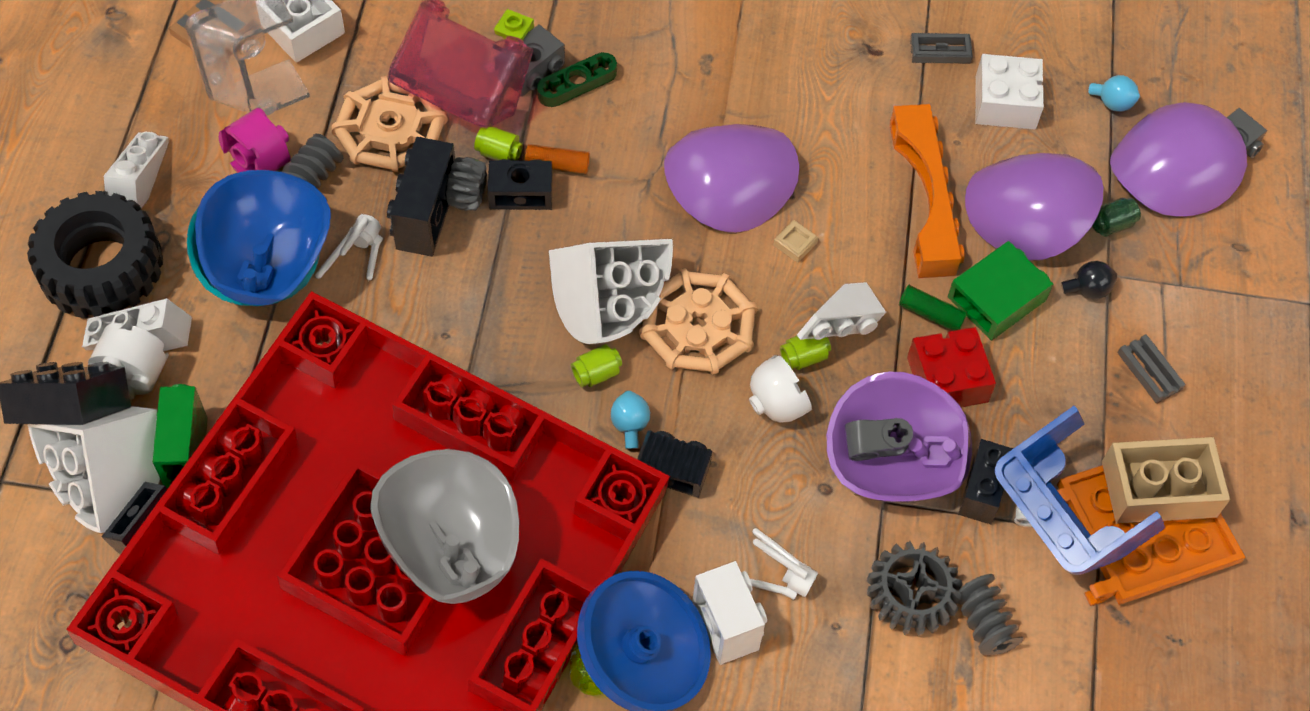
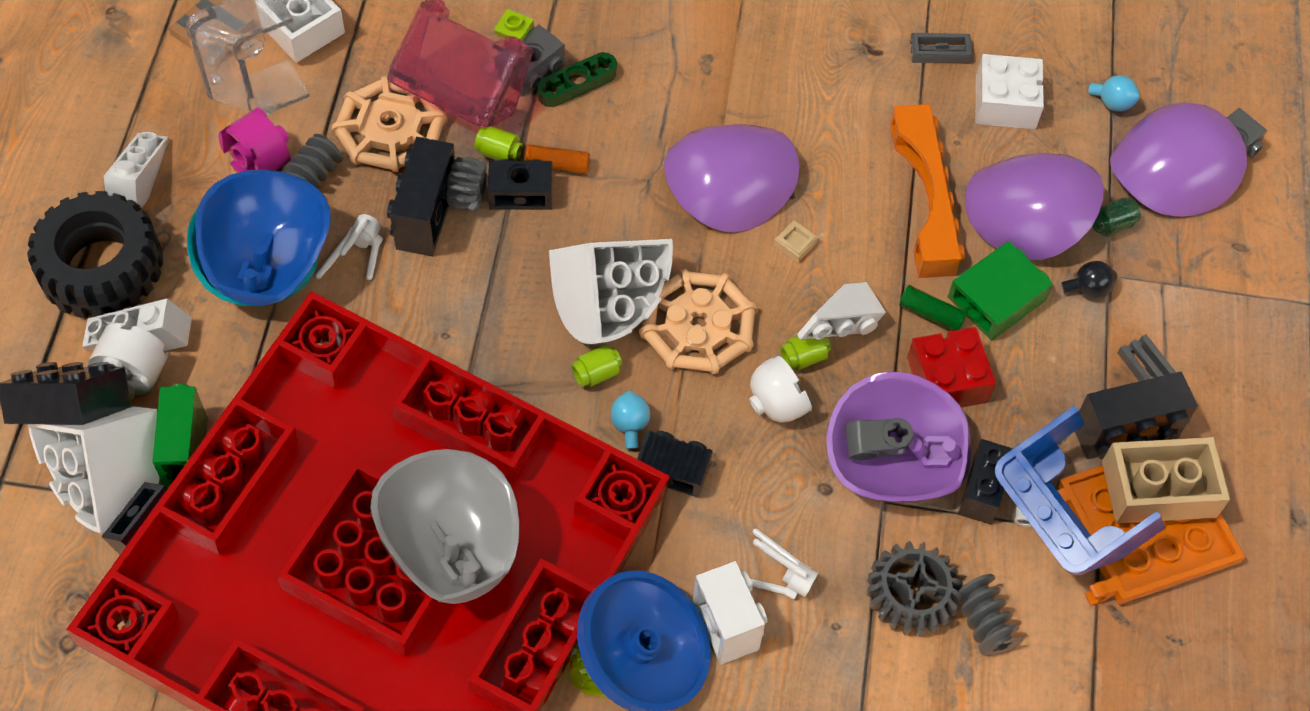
(1135, 412): none -> black brick

